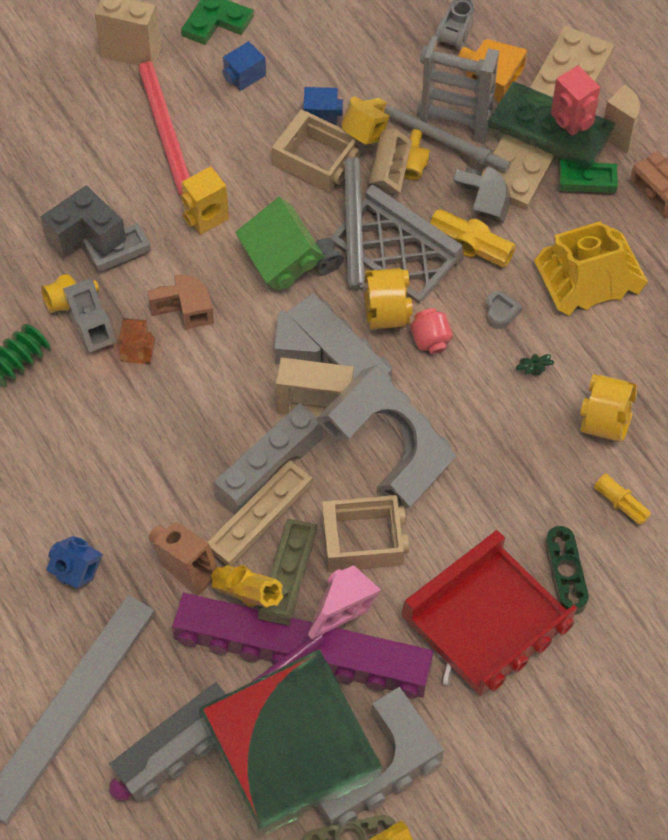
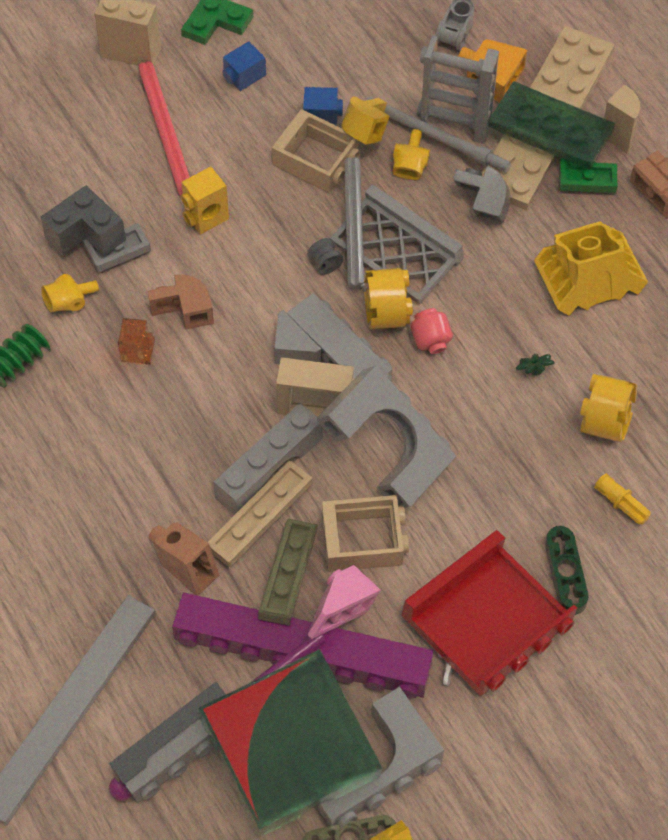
(73, 561): blue brick -> none
(88, 316): light grey brick -> none
(247, 586): yellow piece -> none
(279, 244): bright green brick -> none
(390, 161): tan brick -> none
(474, 238): yellow piece -> none
(501, 309): light grey tile -> none
(575, 100): coral brick -> none

